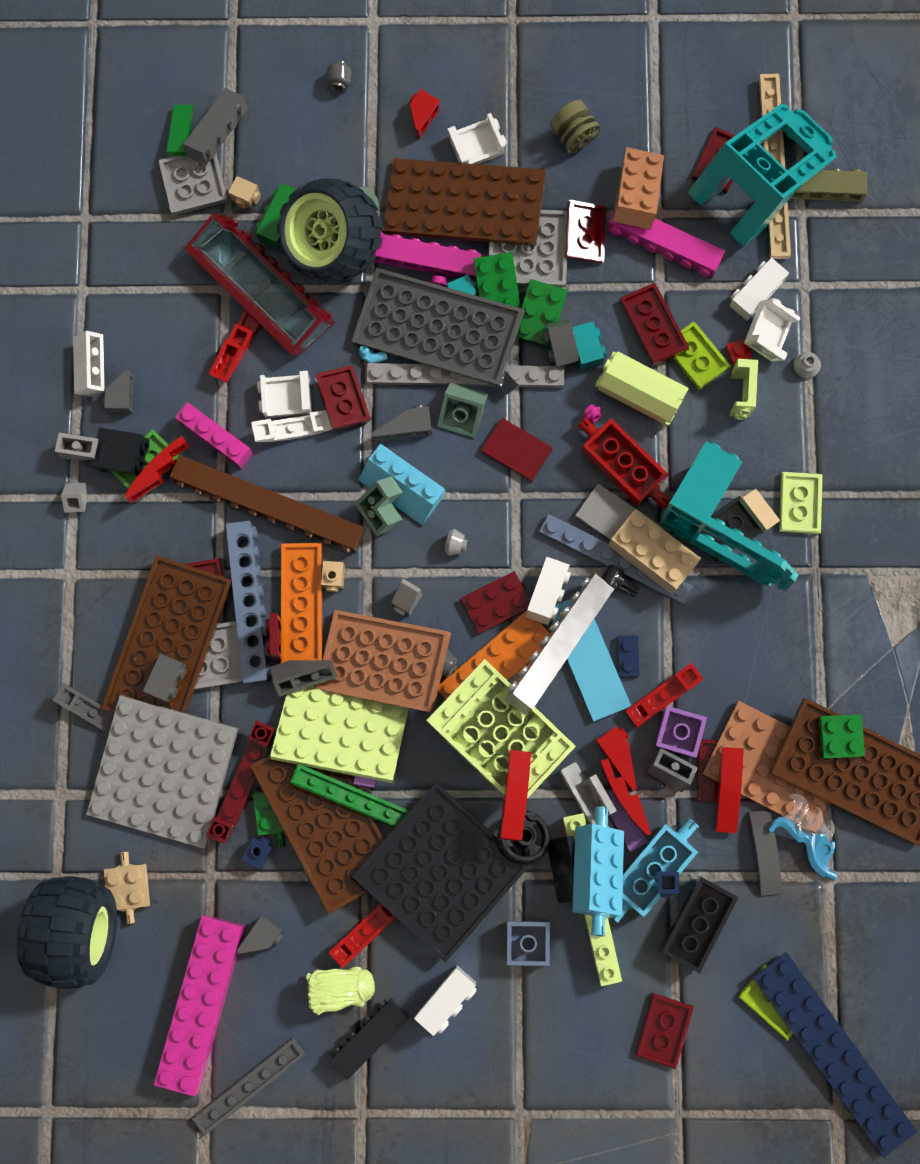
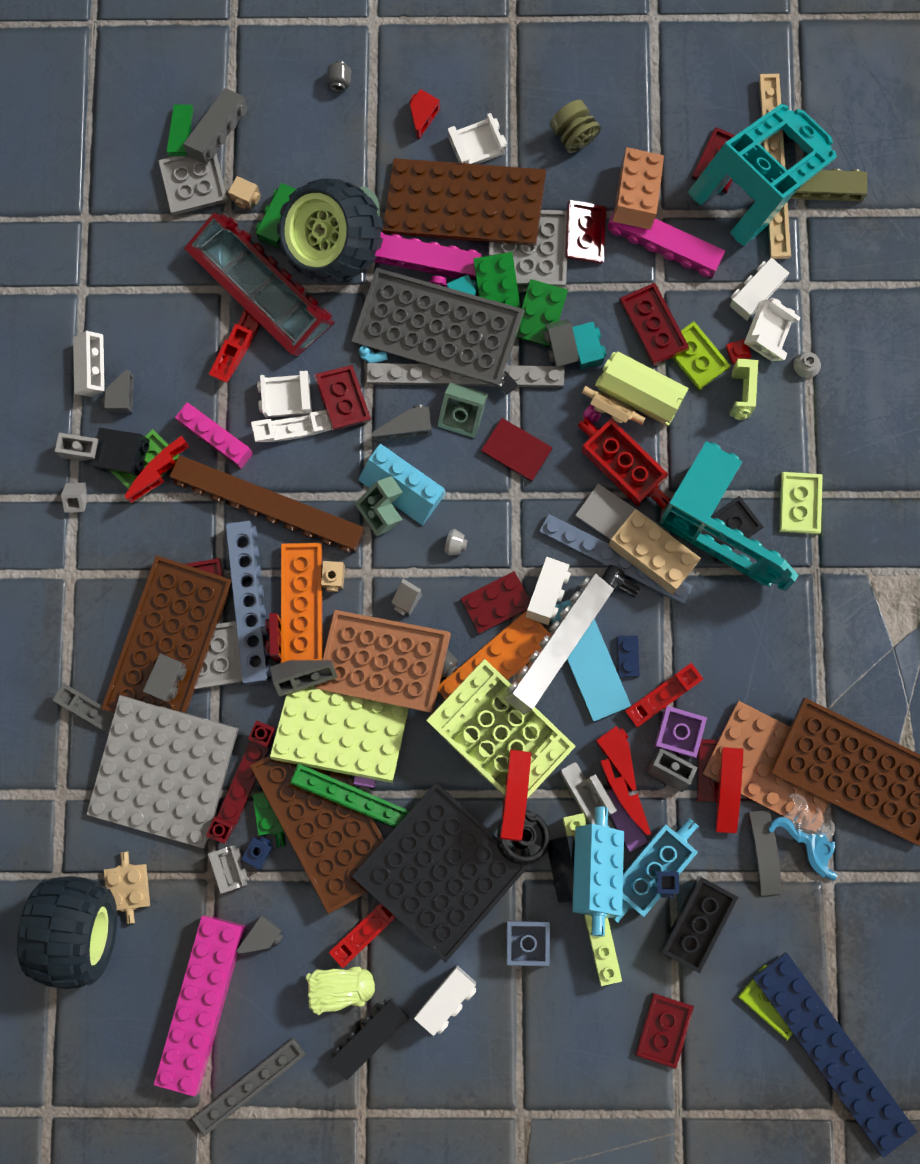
(228, 869): none -> light grey hinge
(619, 411): none -> tan plate
(759, 510): tan tile -> none
(841, 736): green plate -> none

